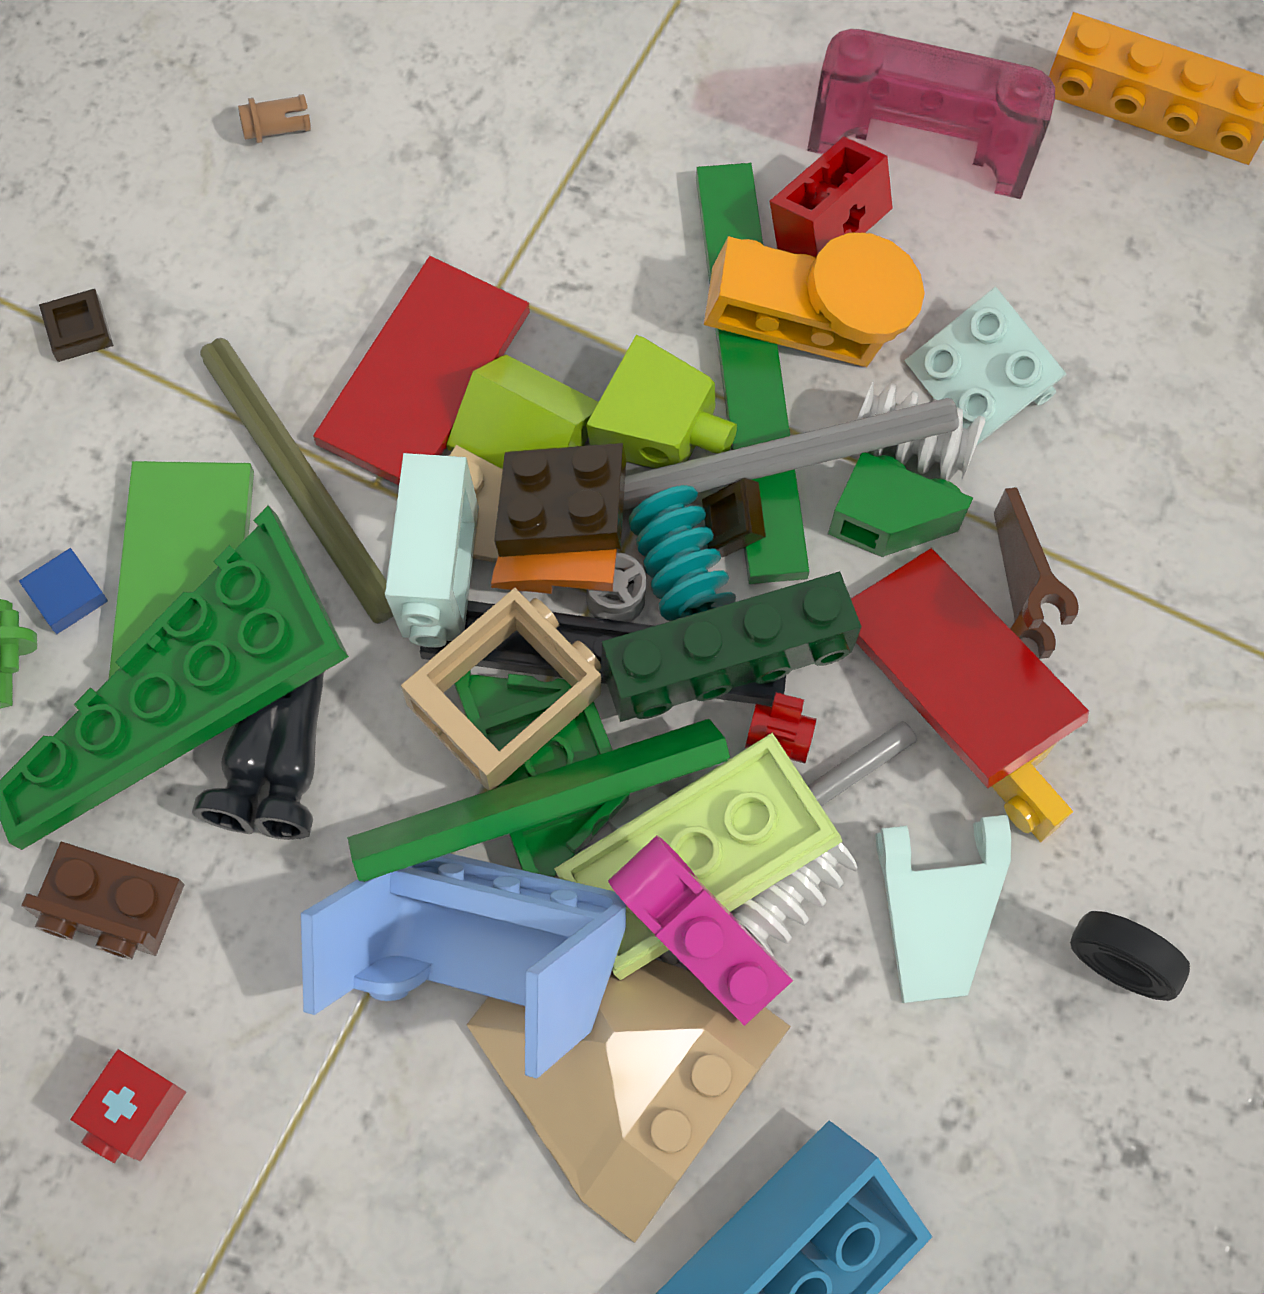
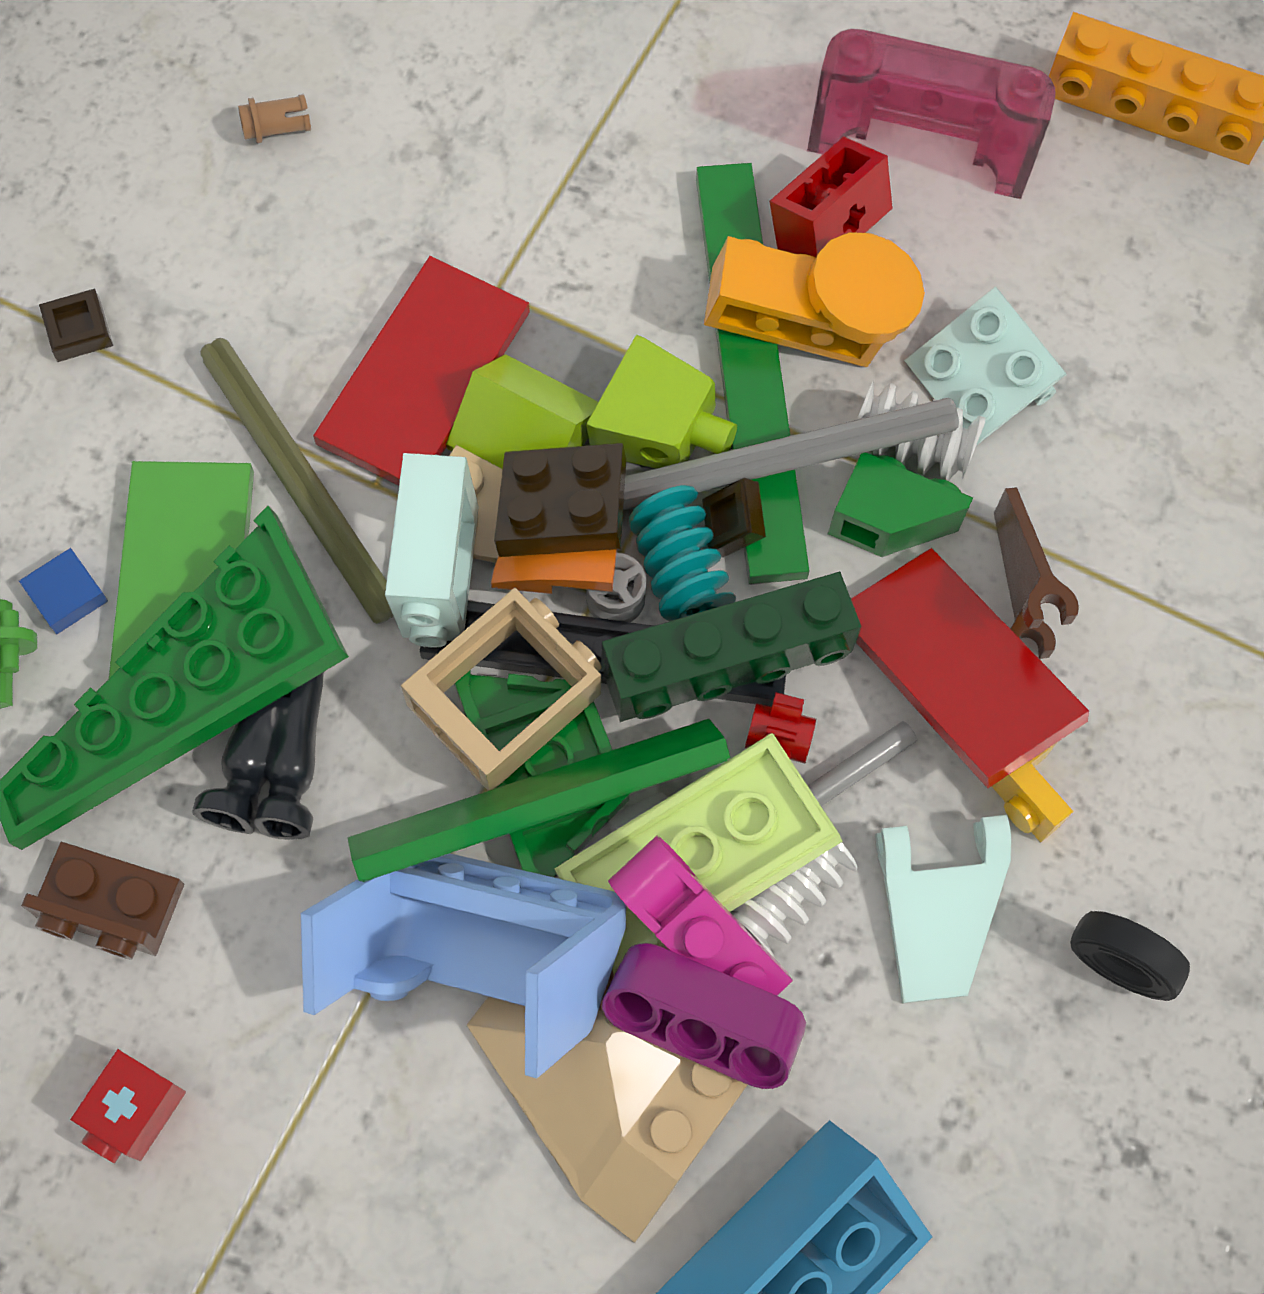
(705, 1016): none -> magenta beam

